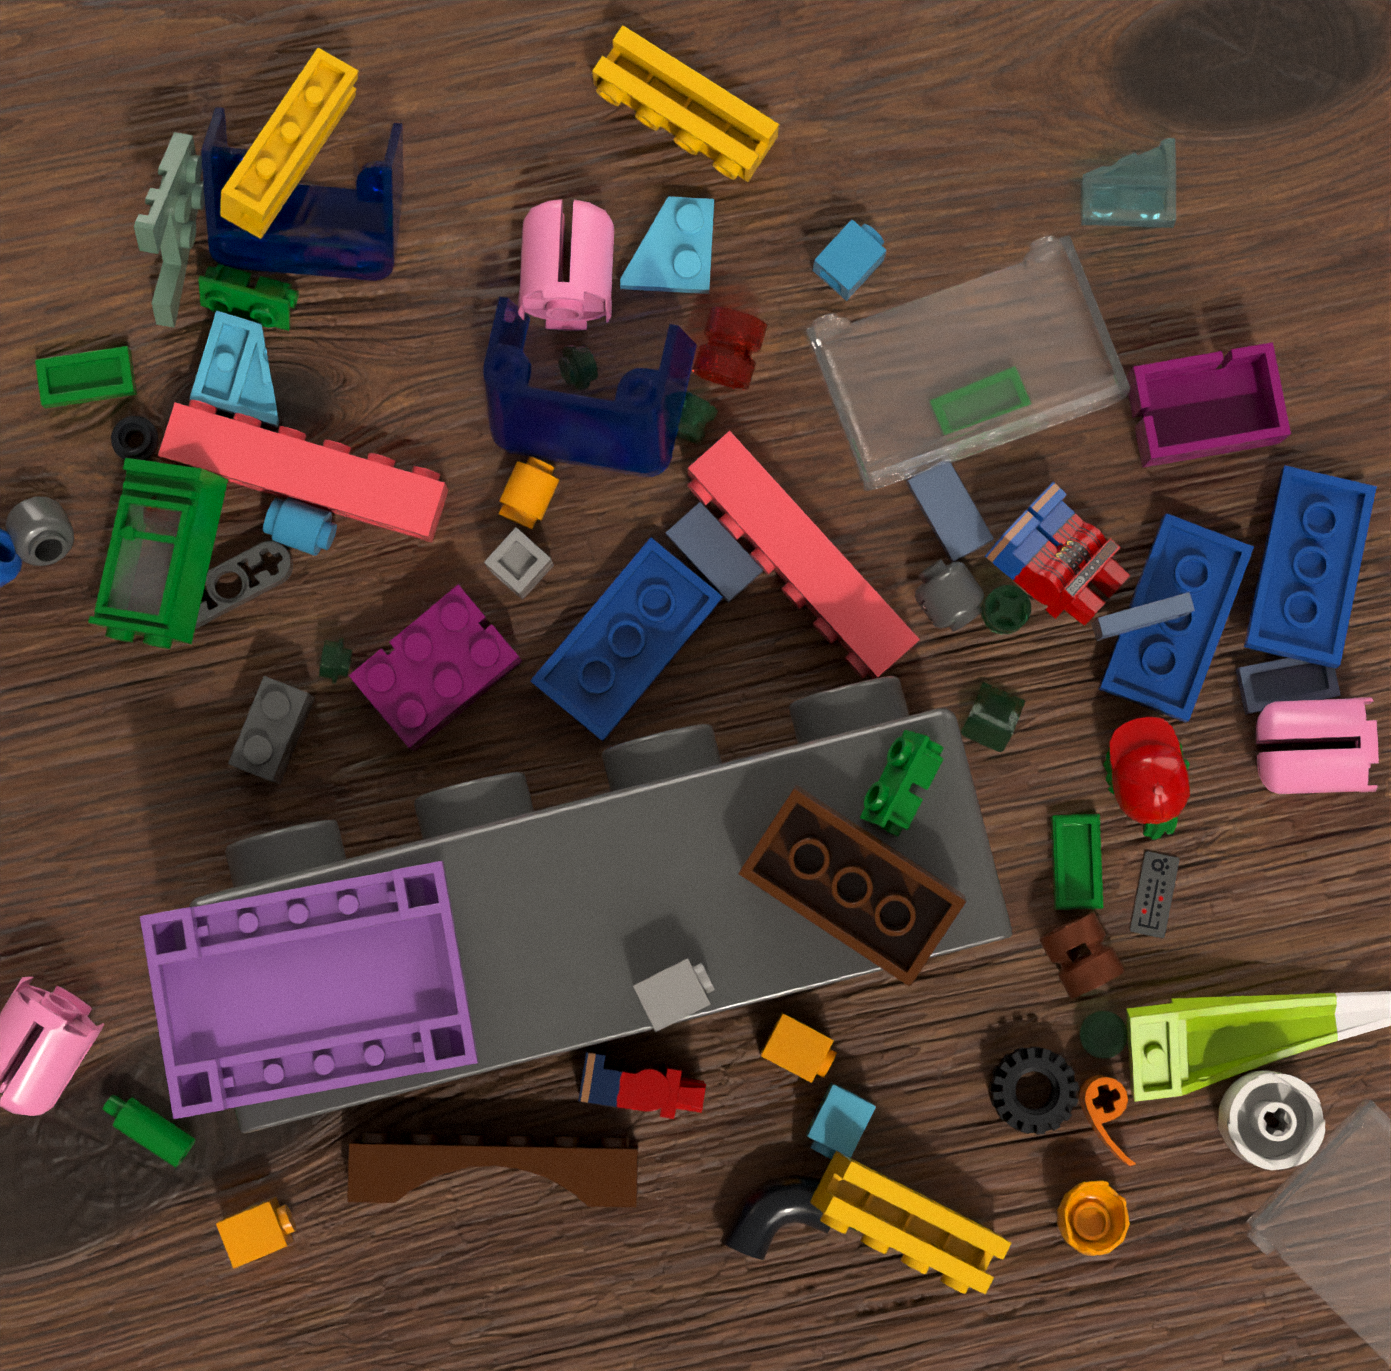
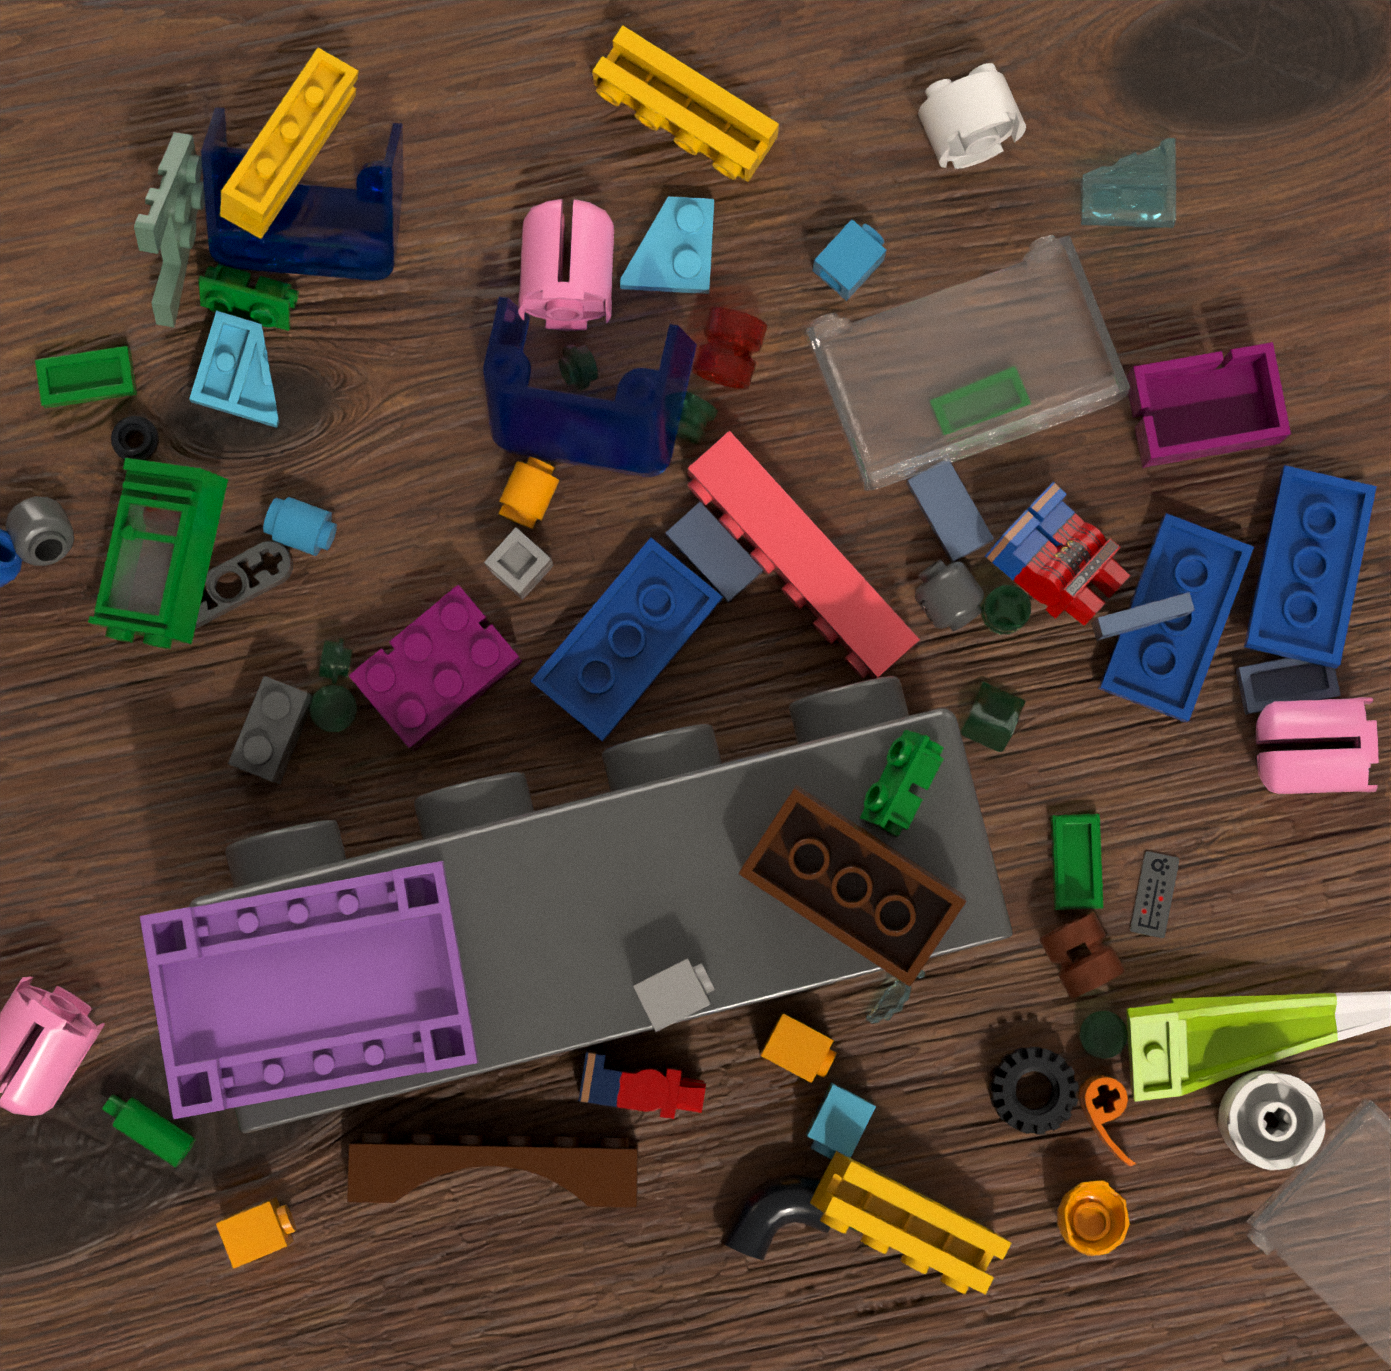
(305, 471): coral brick -> none
(332, 708): none -> clear green plate
(891, 1001): none -> clear light blue piece
(970, 117): none -> white brick
(1148, 774): red hair -> none

